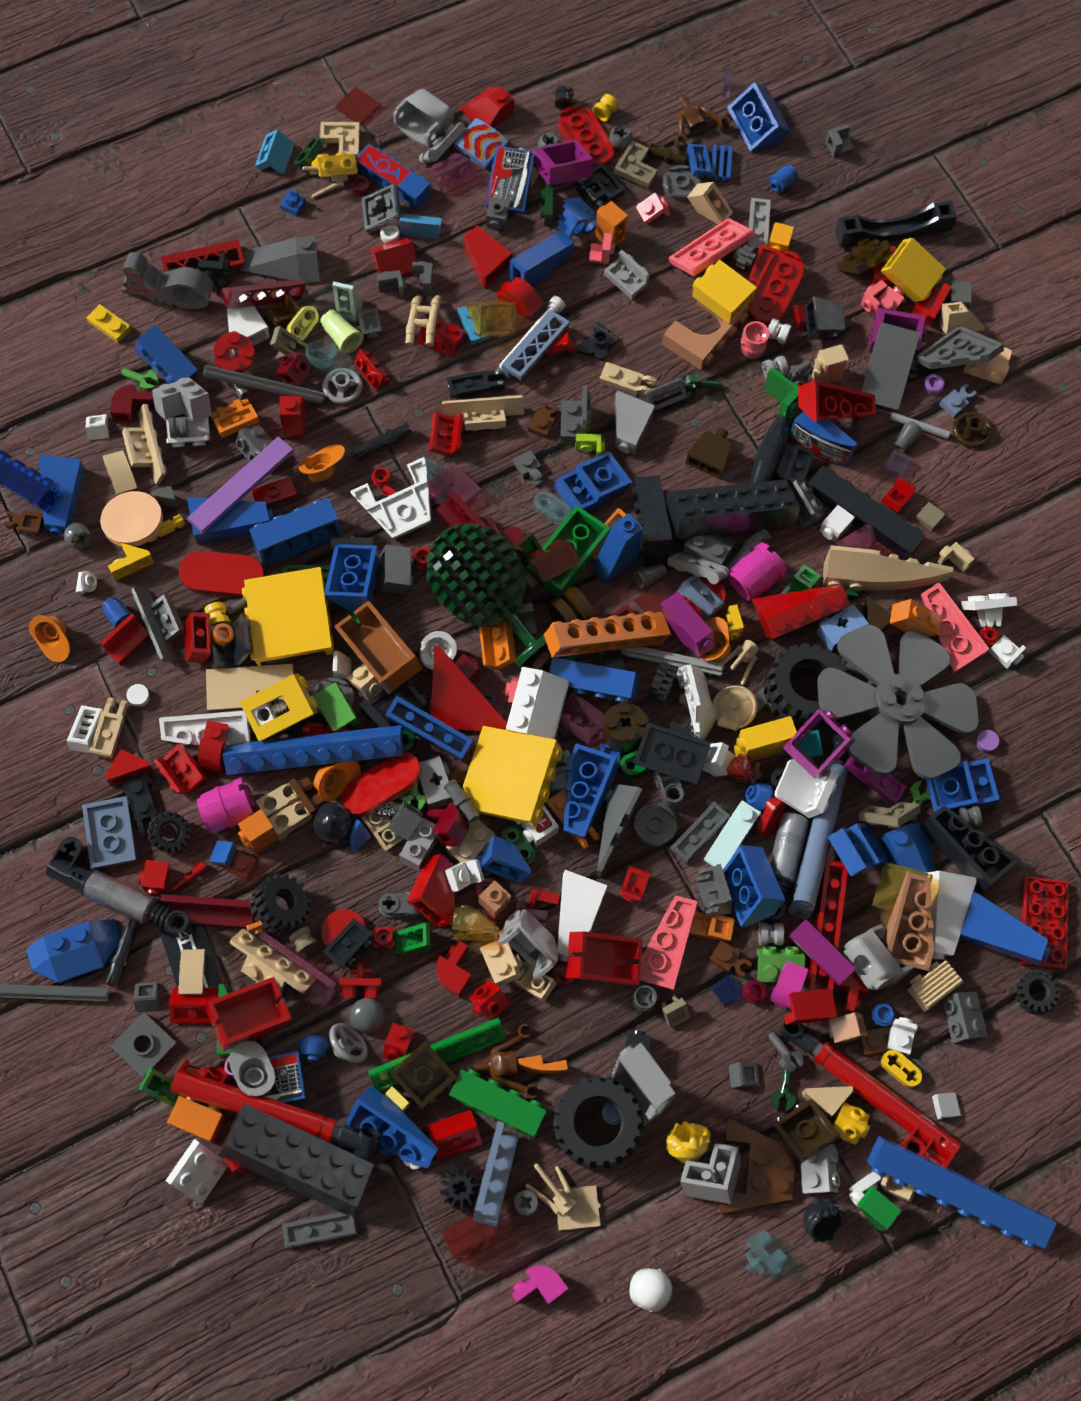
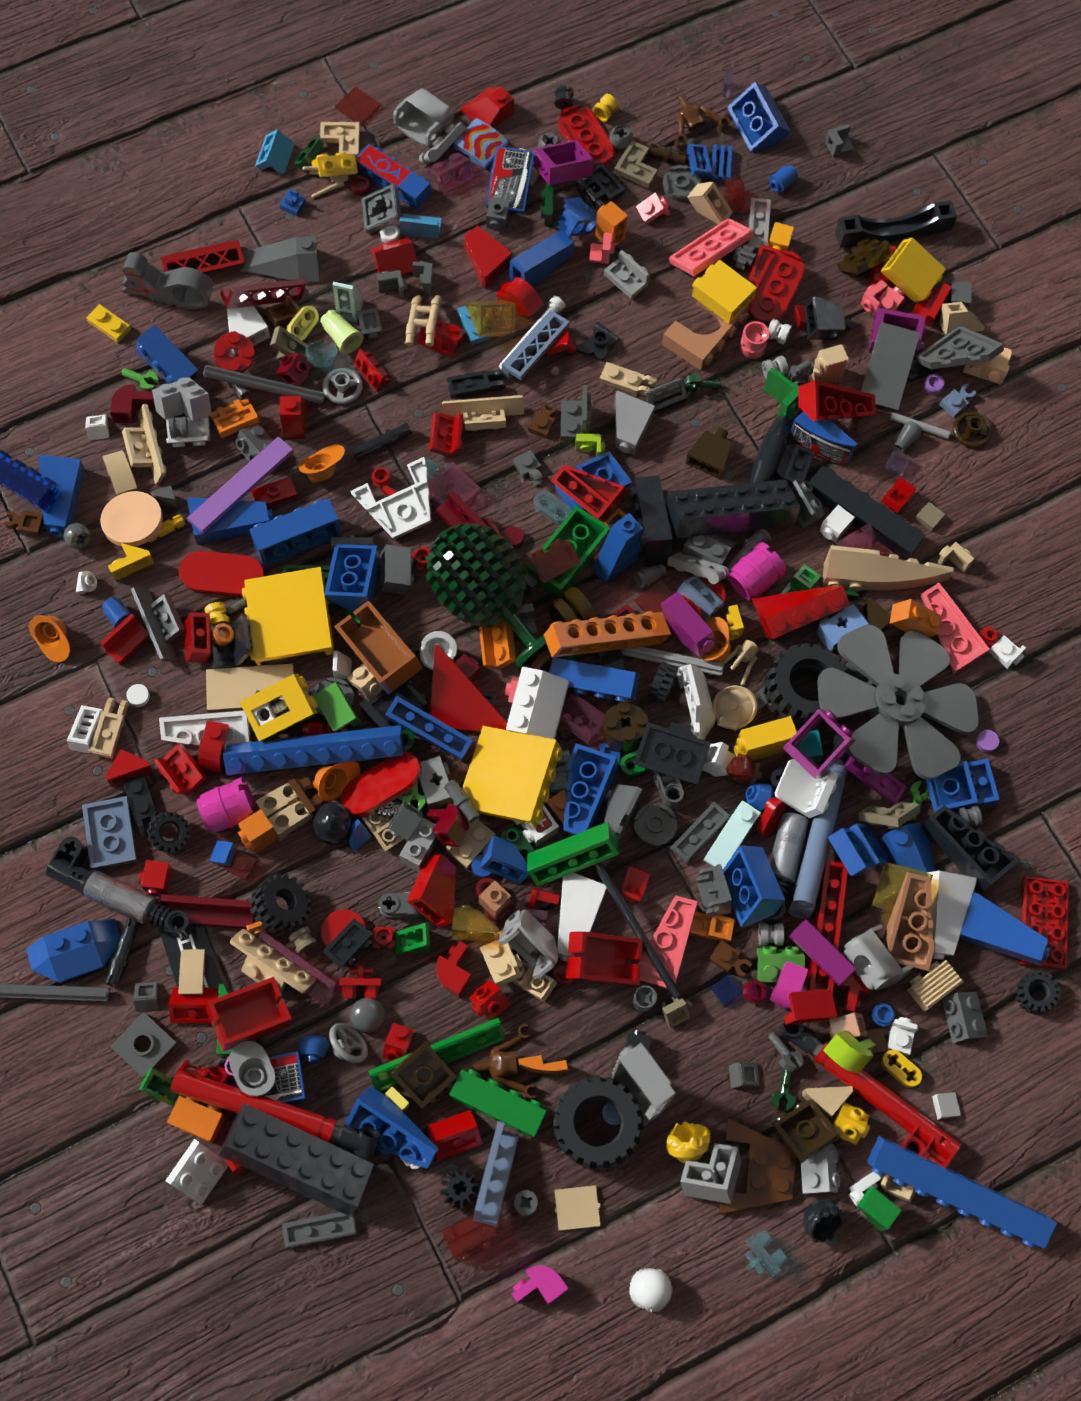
(189, 877): red pin -> none
(218, 271): black bracket -> none
(464, 874): white bracket -> none
(527, 546): bracket -> none
(563, 1200): tan plant -> none
(572, 854): none -> green brick
(589, 491): none -> red wedge
(636, 928): none -> black piece
(735, 193): none -> clear red hips
(849, 1051): none -> lime brick
(990, 608): white plate -> none

